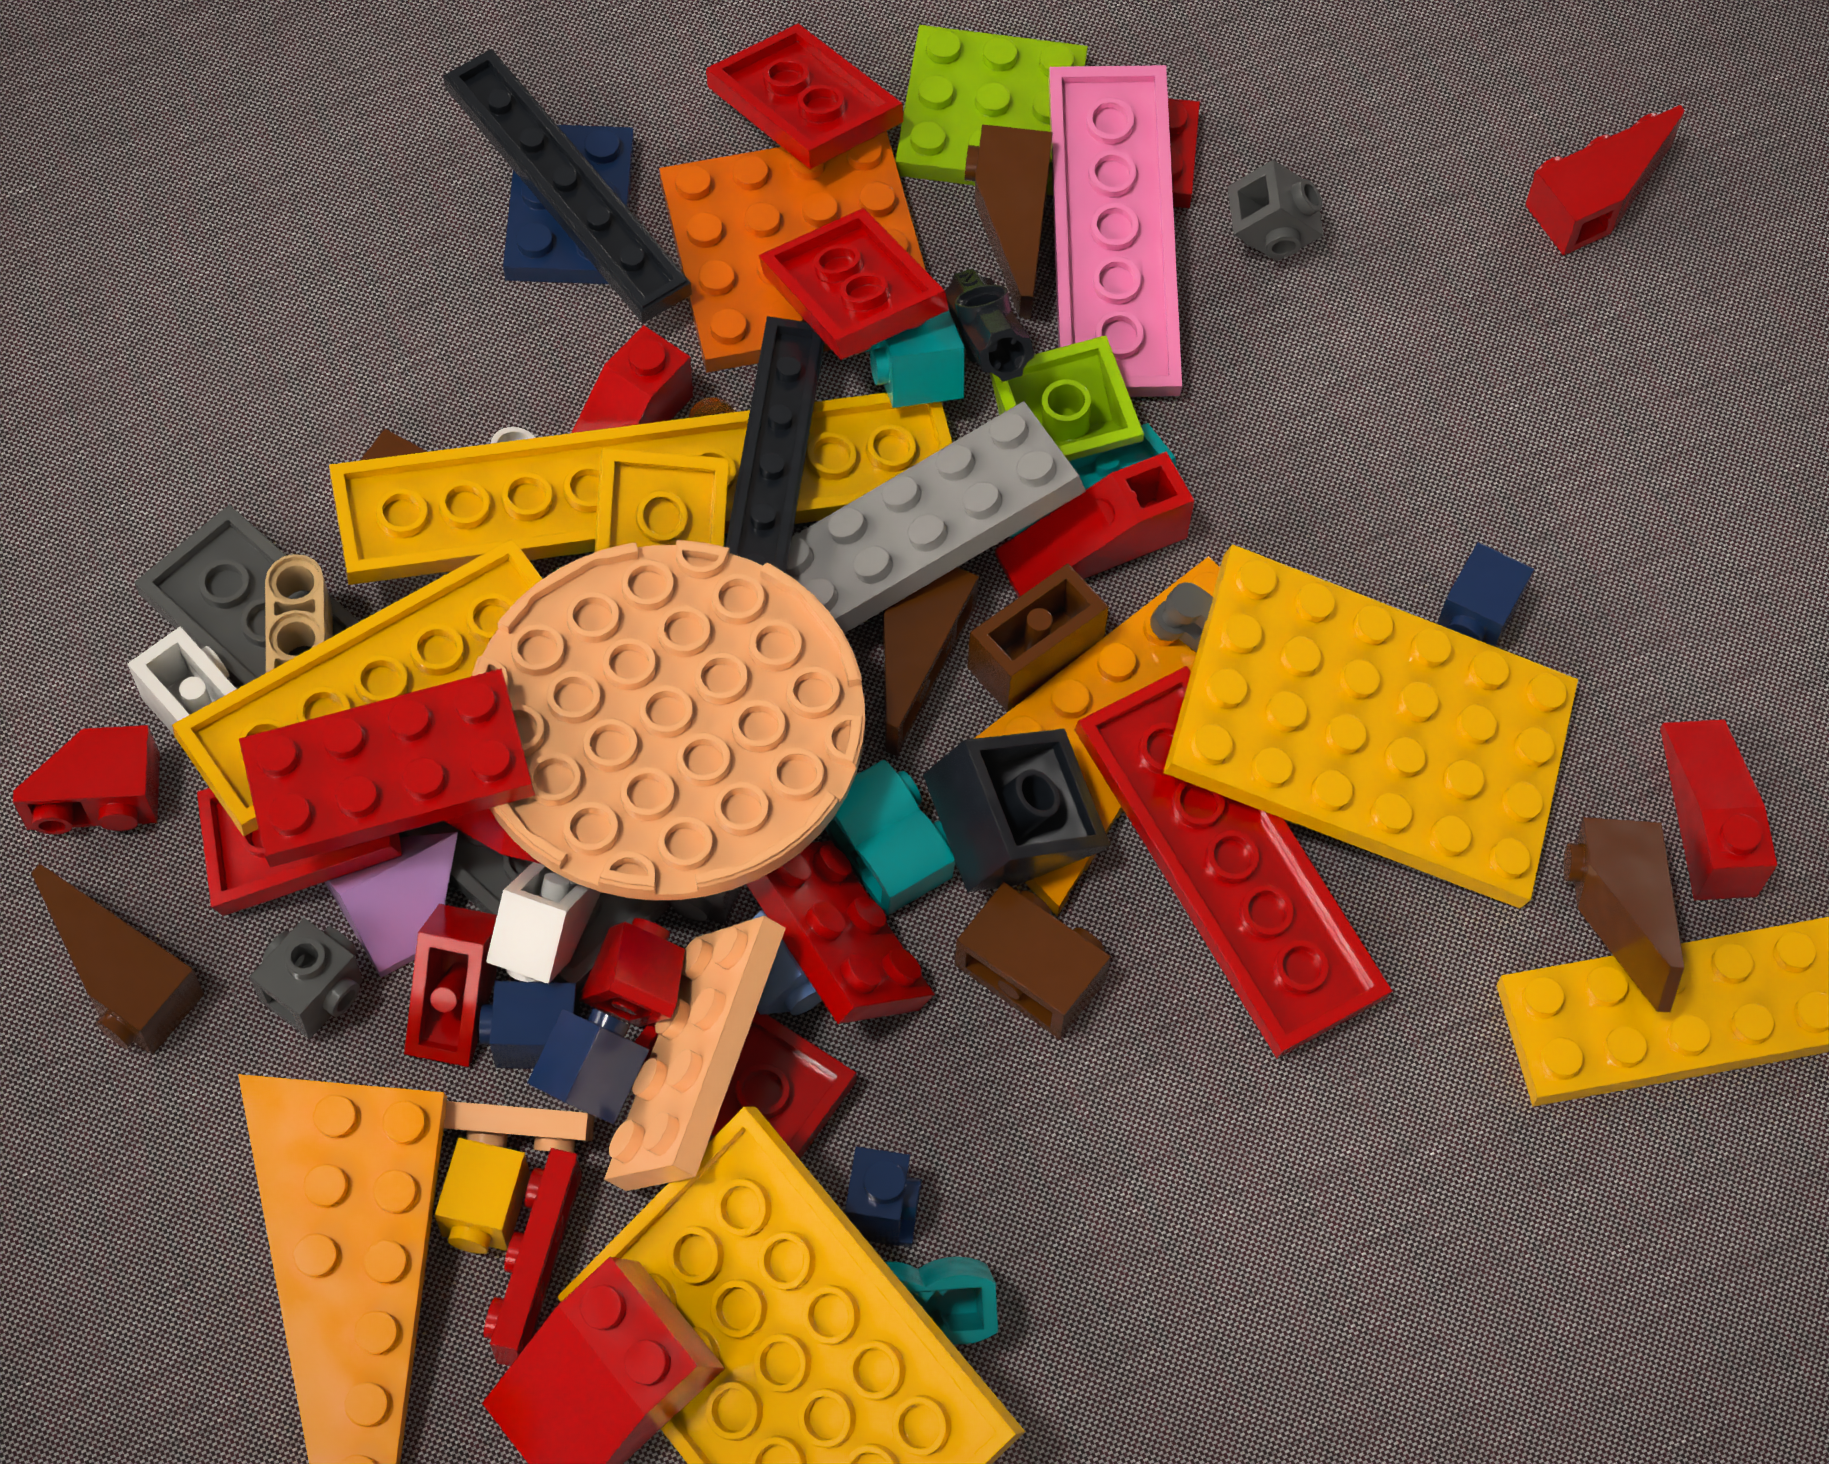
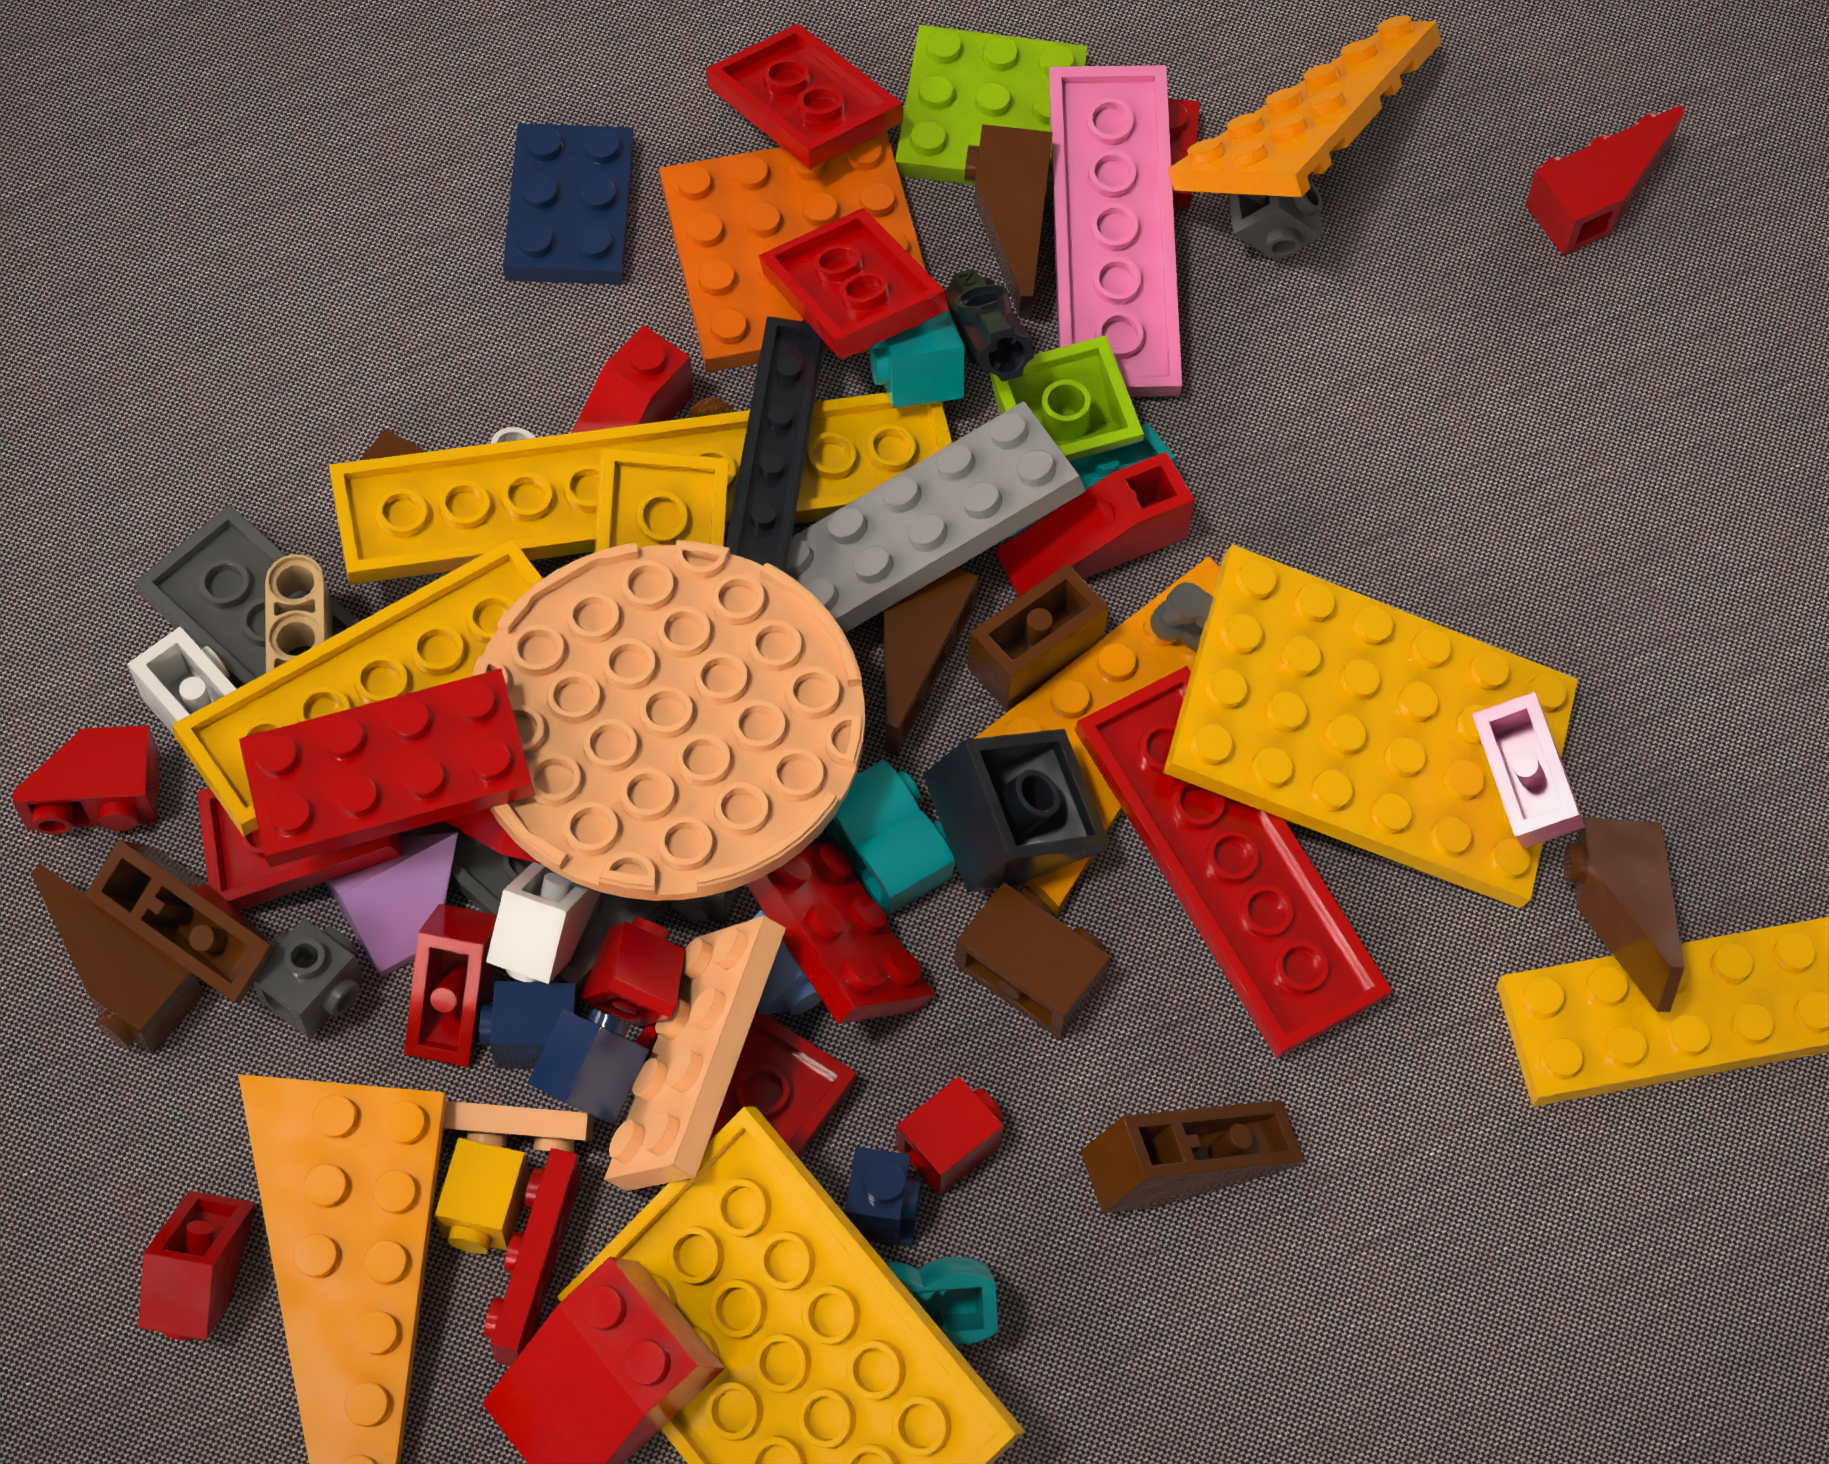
(181, 917): none -> reddish brown slope
(194, 1266): none -> red slope
(568, 186): black tile -> none
(950, 1134): none -> red brick
(1188, 1153): none -> reddish brown slope
(1300, 125): none -> light orange wing
(1485, 595): dark blue brick -> none
(1528, 770): none -> brick
(1717, 811): red slope -> none

